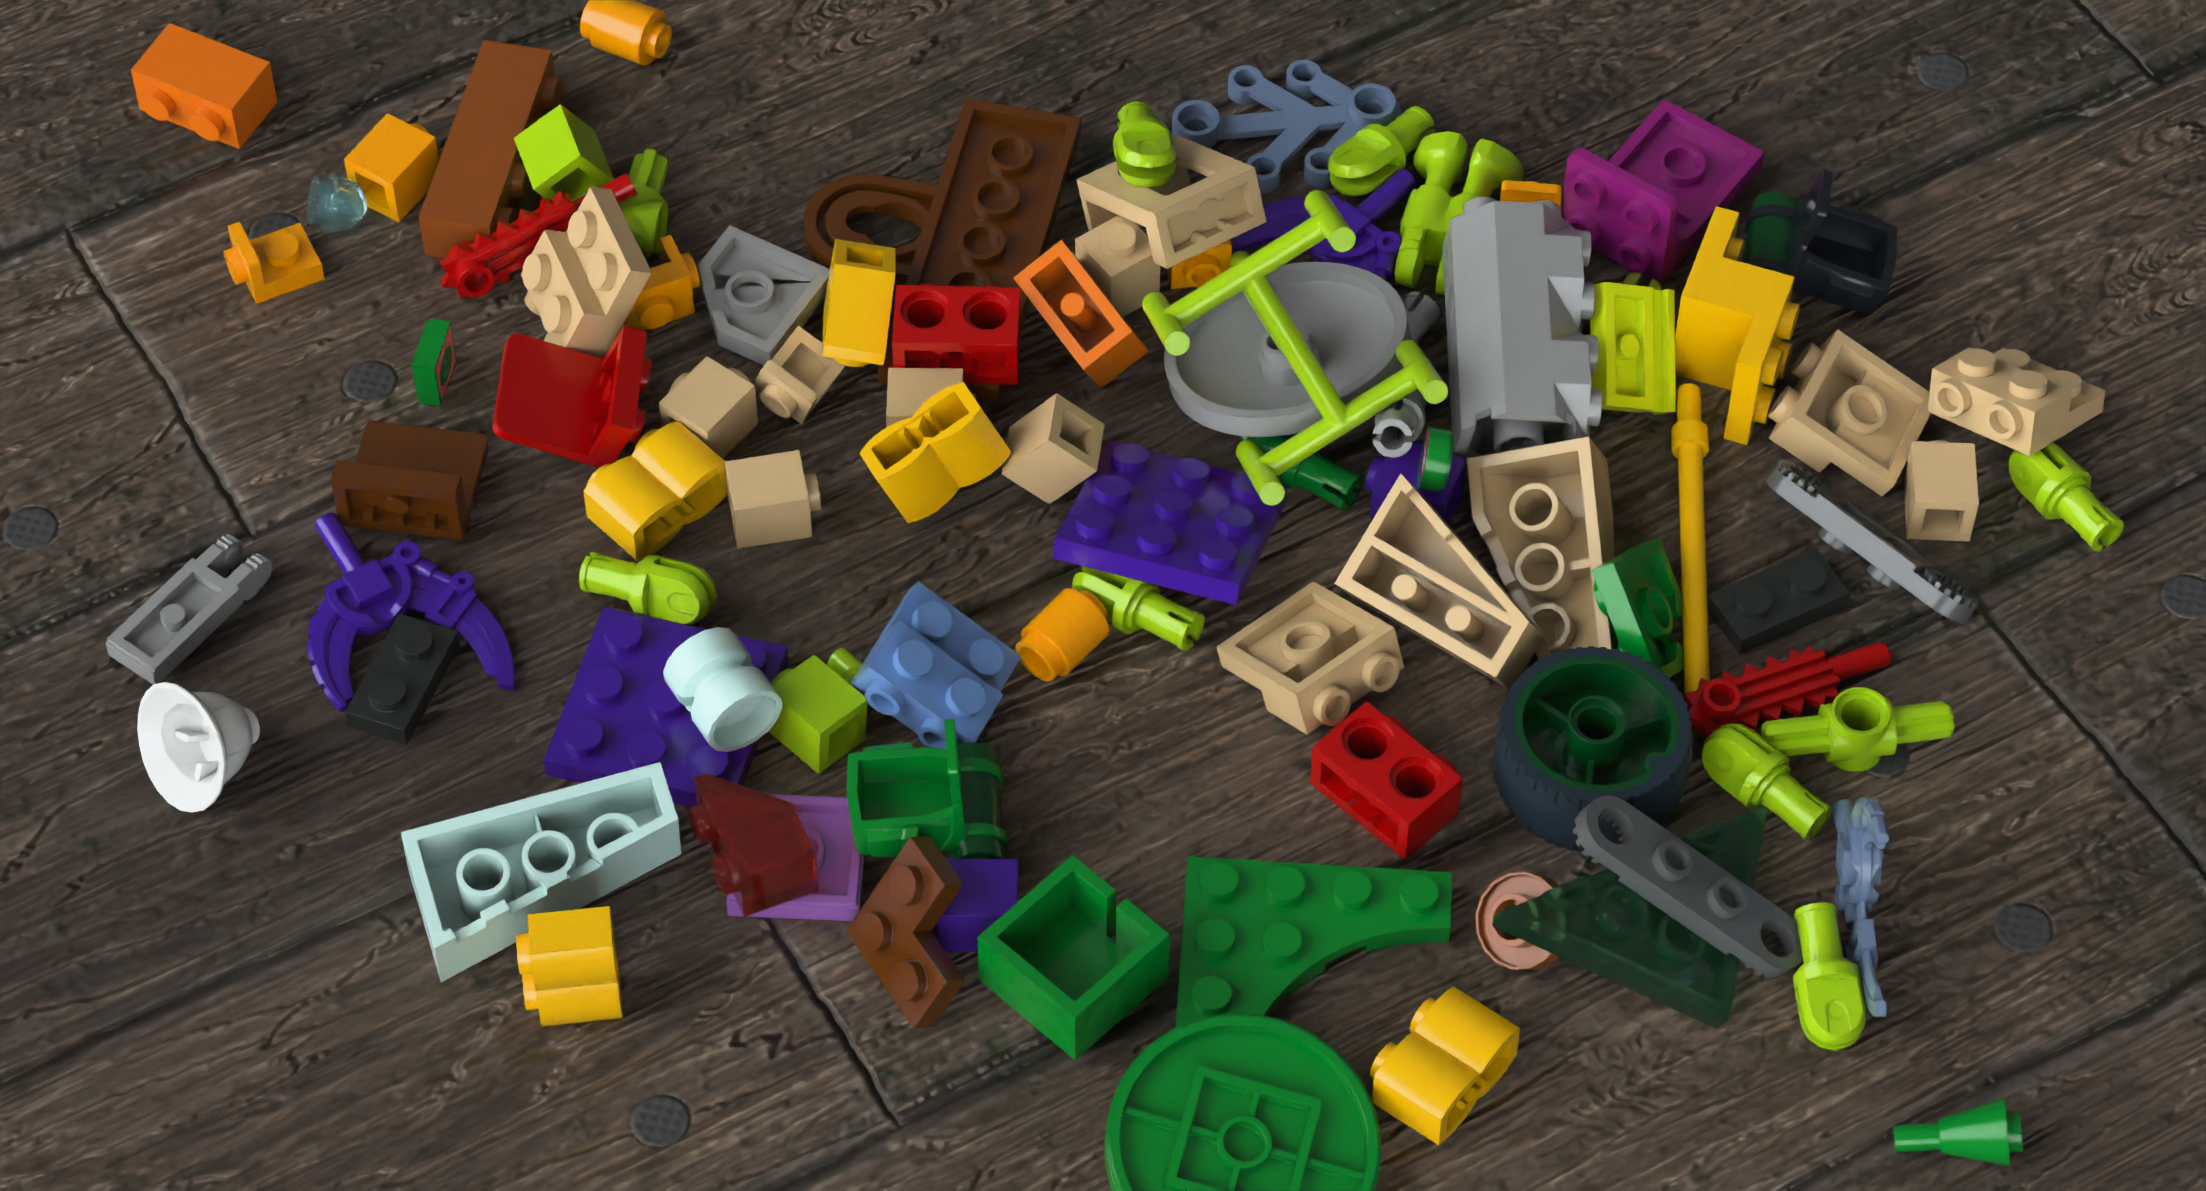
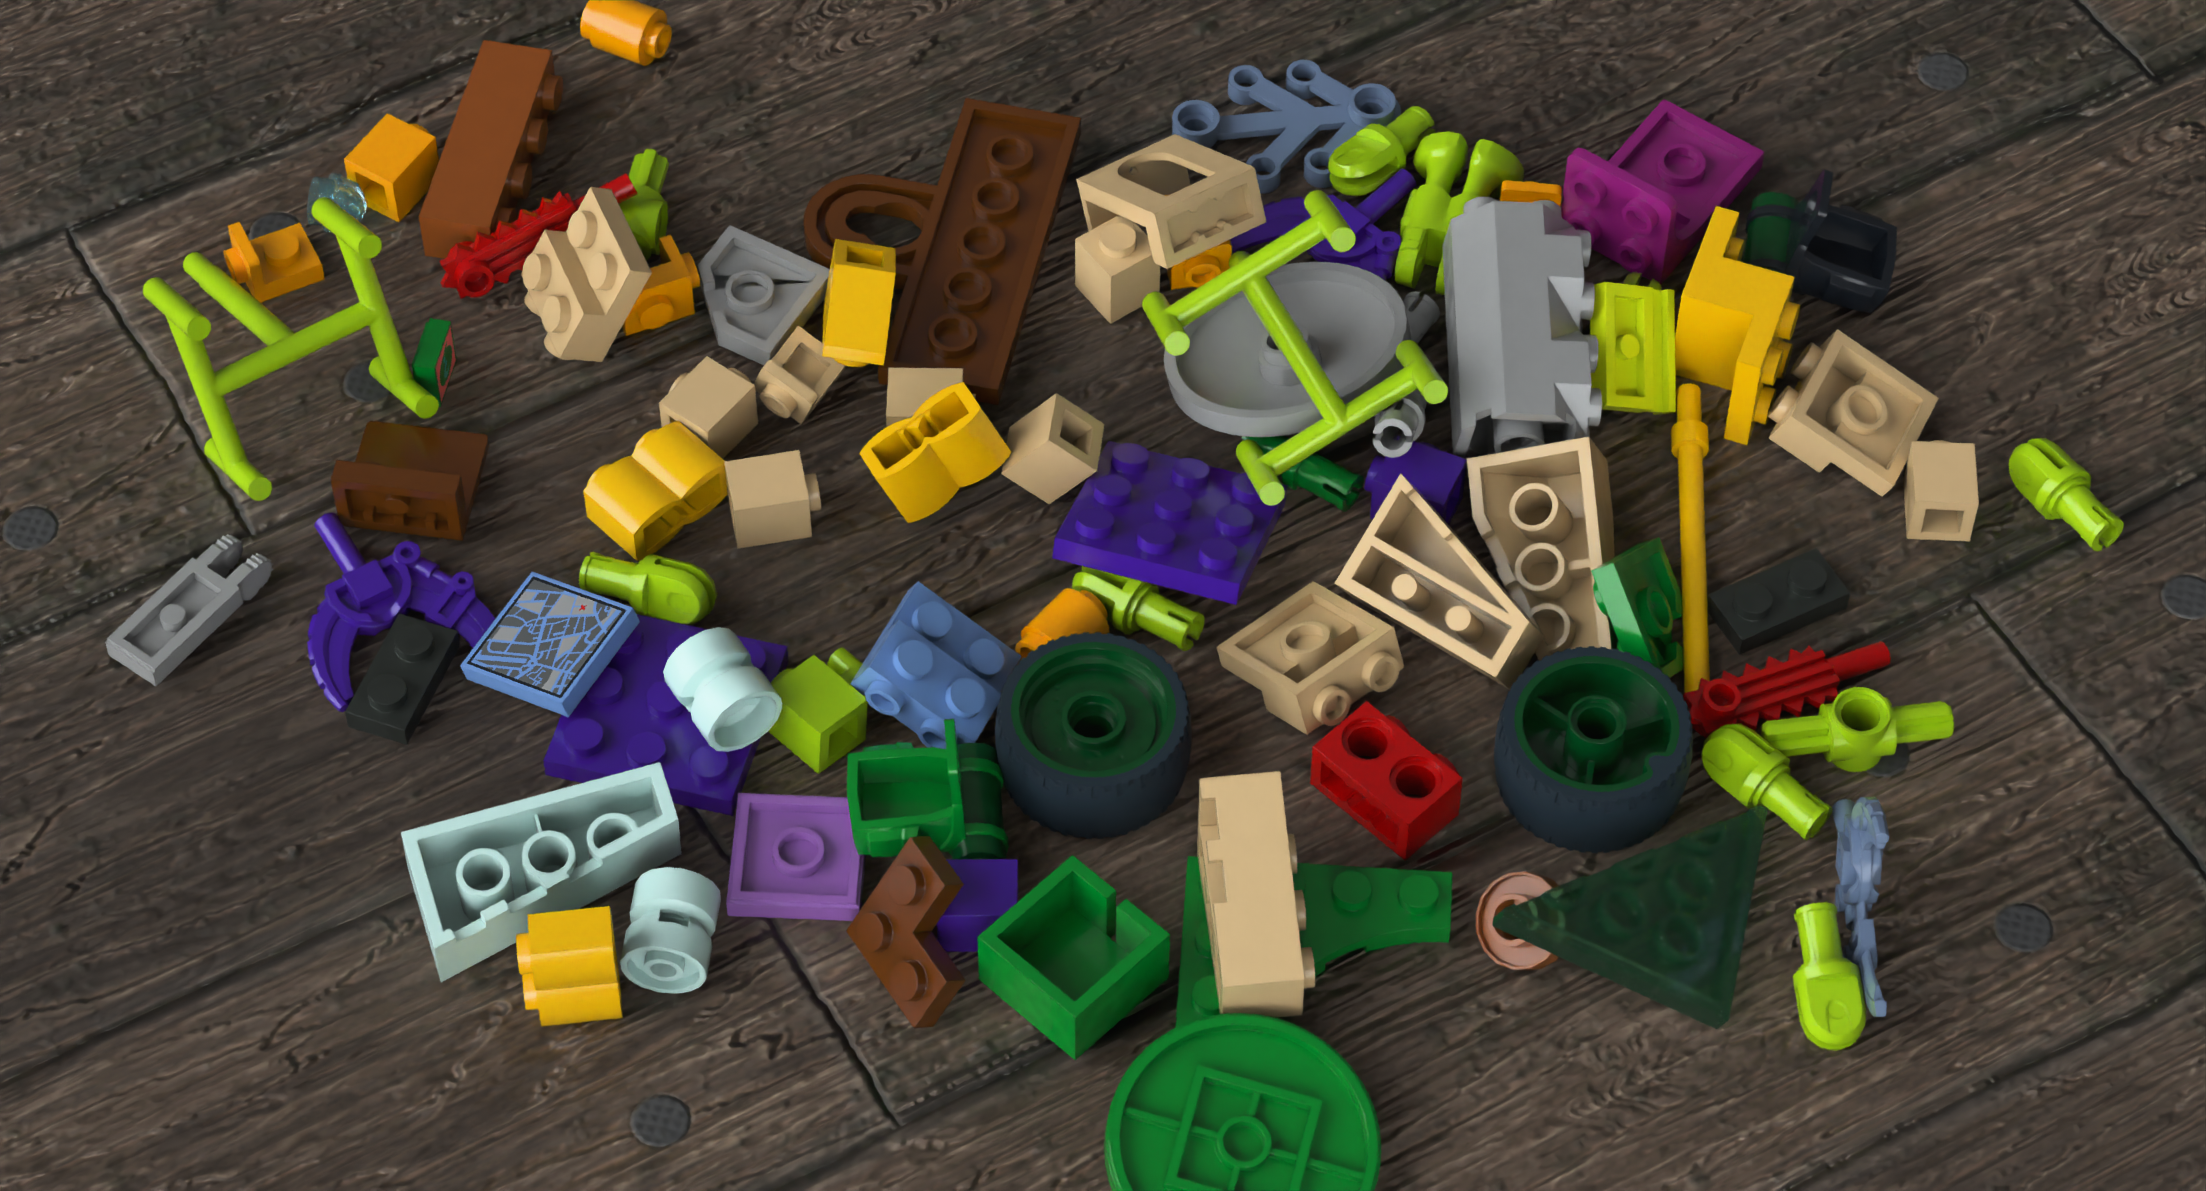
(193, 743): white hat -> none
(204, 86): orange brick -> none
(282, 343): none -> lime piece
(550, 644): none -> tile
(562, 155): lime brick -> none
(571, 399): red bracket -> none
(670, 930): none -> light aqua wheel
(757, 844): clear red slope -> none
(959, 330): red brick -> none
(1081, 314): orange brick -> none
(1093, 735): none -> wheel
(1143, 147): lime arm -> none
(1251, 896): none -> tan wedge
(1435, 459): green tile -> none
(1443, 1064): yellow brick -> none
(1689, 886): dark grey plate -> none
(1890, 557): plate -> none
(1979, 1134): green cone -> none
(2011, 398): tan plate -> none

